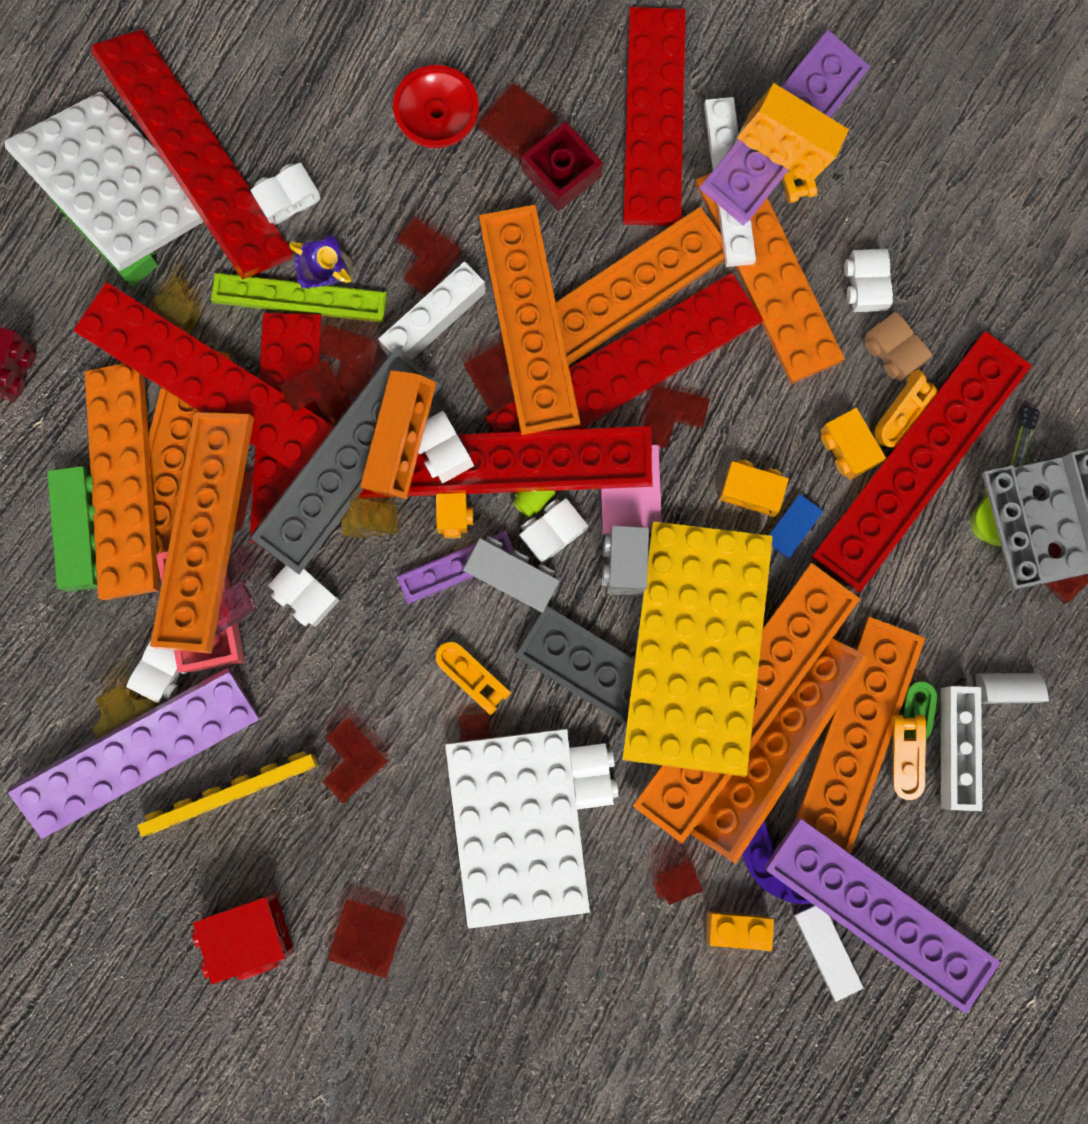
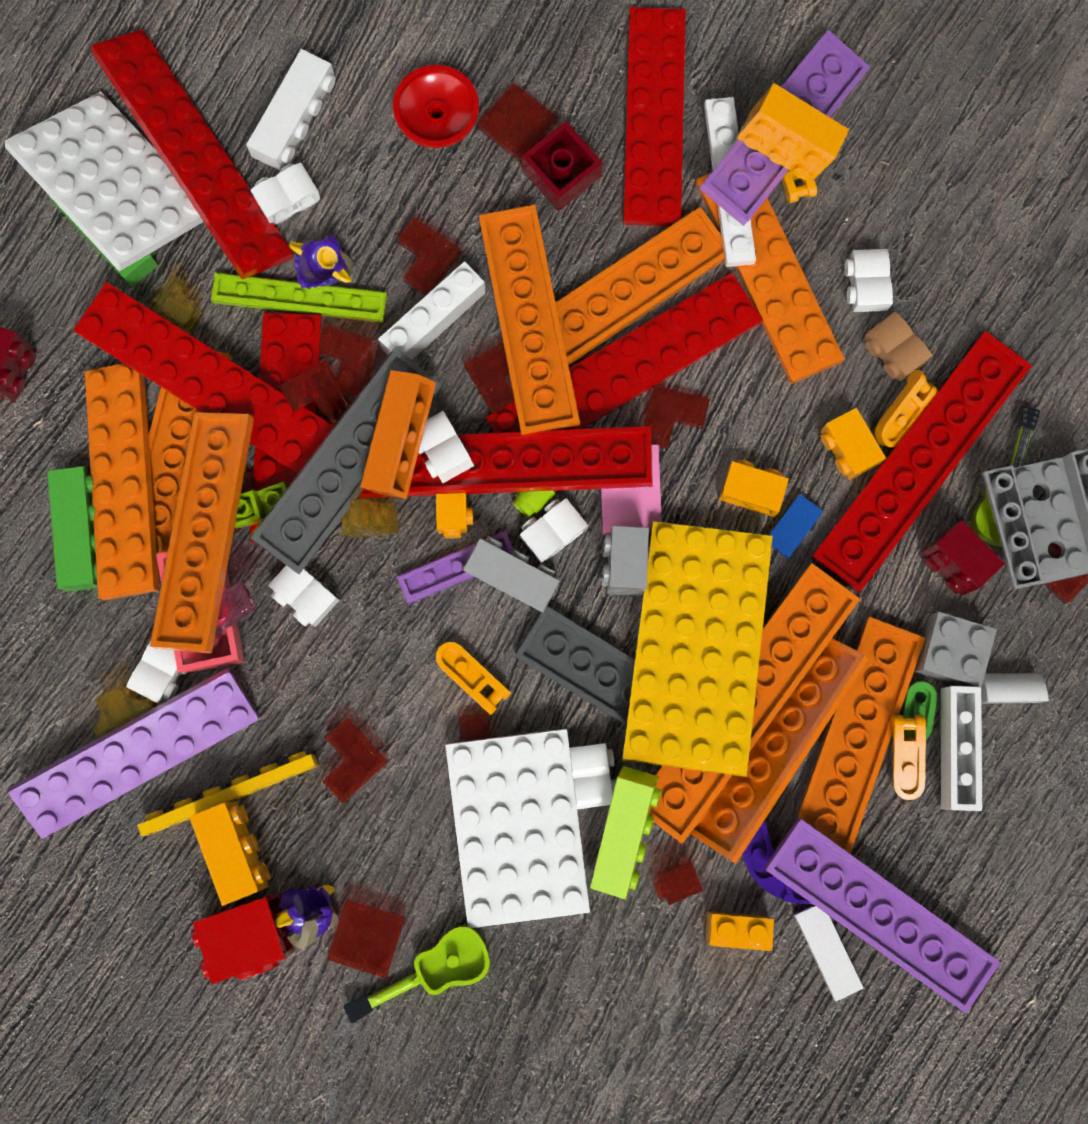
(230, 851): none -> light orange brick
(256, 504): none -> lime slope
(291, 110): none -> white brick
(306, 914): none -> dark purple hair
(455, 960): none -> lime piece
(625, 831): none -> lime brick
(955, 650): none -> light grey brick
(961, 559): none -> dark red brick

